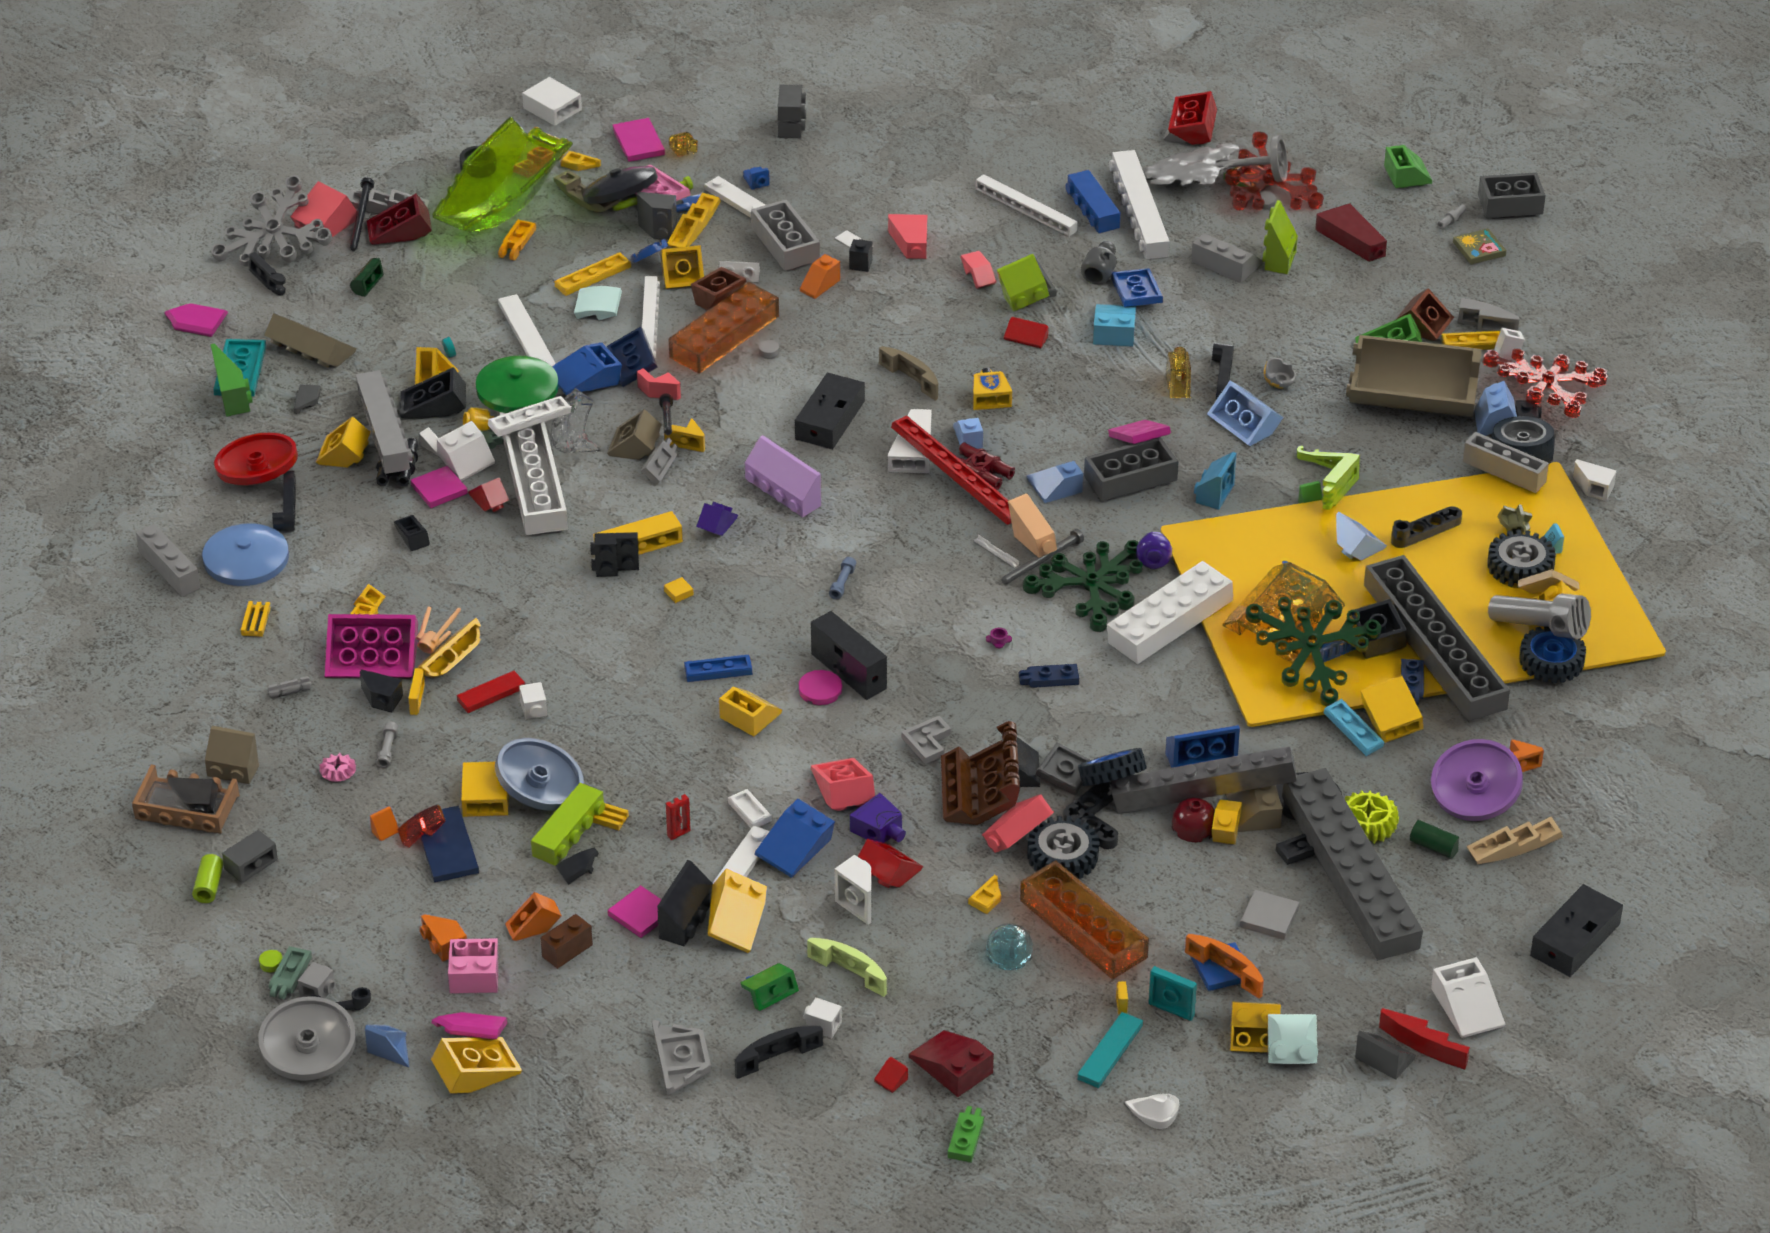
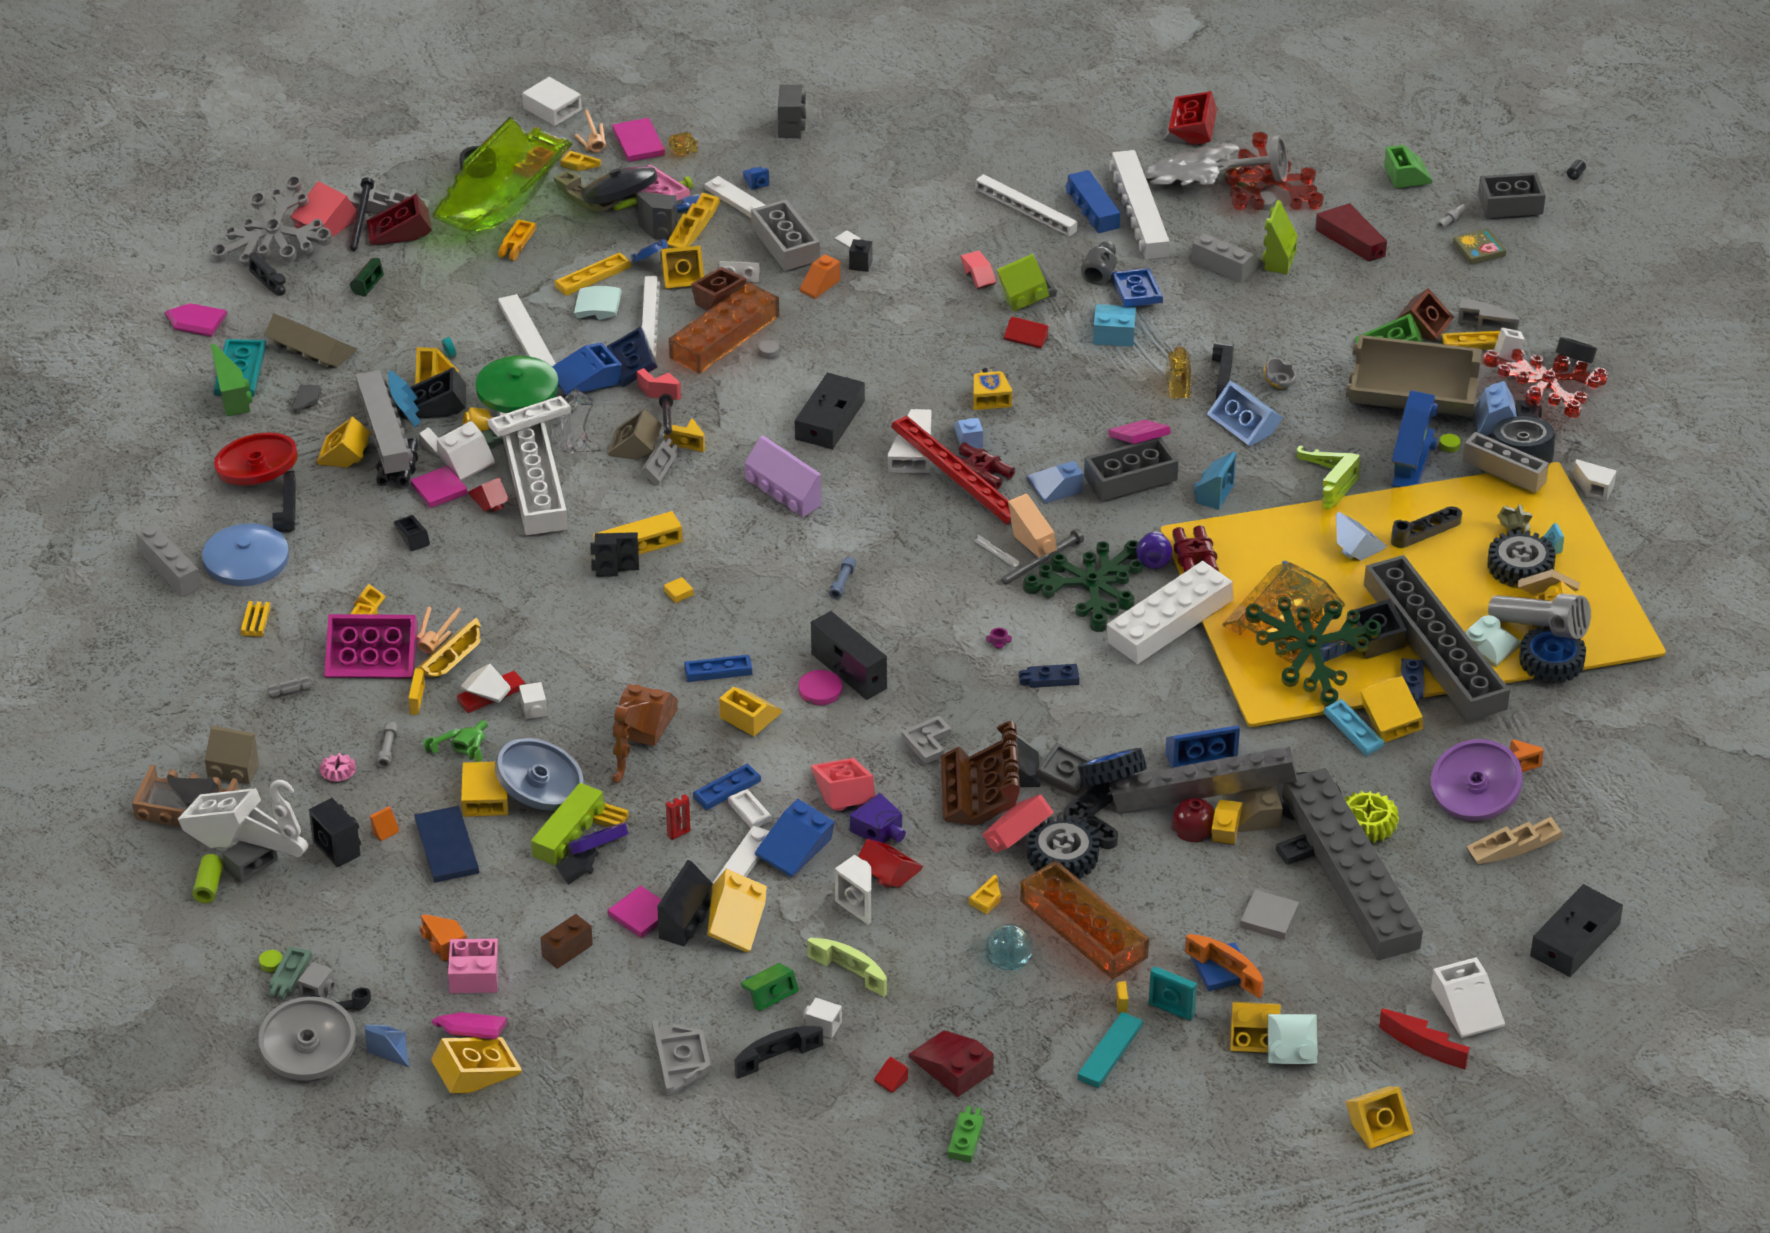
(233, 815): none -> white slope
(335, 832): none -> black brick
(381, 690): black slope -> none
(403, 397): none -> dark azure slope
(425, 822): clear red slope -> none
(465, 741): none -> bright green piece
(487, 684): none -> white slope
(533, 917): orange slope -> none
(595, 141): none -> light nougat plant
(598, 838): none -> dark purple beam
(640, 718): none -> dark orange slope
(716, 518): dark purple slope -> none
(726, 786): none -> blue tile
(898, 360): dark tan slope -> none
(909, 234): coral slope -> none
(1156, 1110): white piece -> none
(1194, 550): none -> dark red pin
(1310, 492): bright green slope -> none
(1380, 1116): none -> yellow slope
(1382, 1054): dark grey slope -> none
(1414, 439): none -> blue wedge
(1435, 839): dark green brick -> none
(1449, 443): none -> lime tile
(1492, 640): none -> light aqua slope
(1576, 169): none -> black hinge
(1576, 350): none -> black tyre

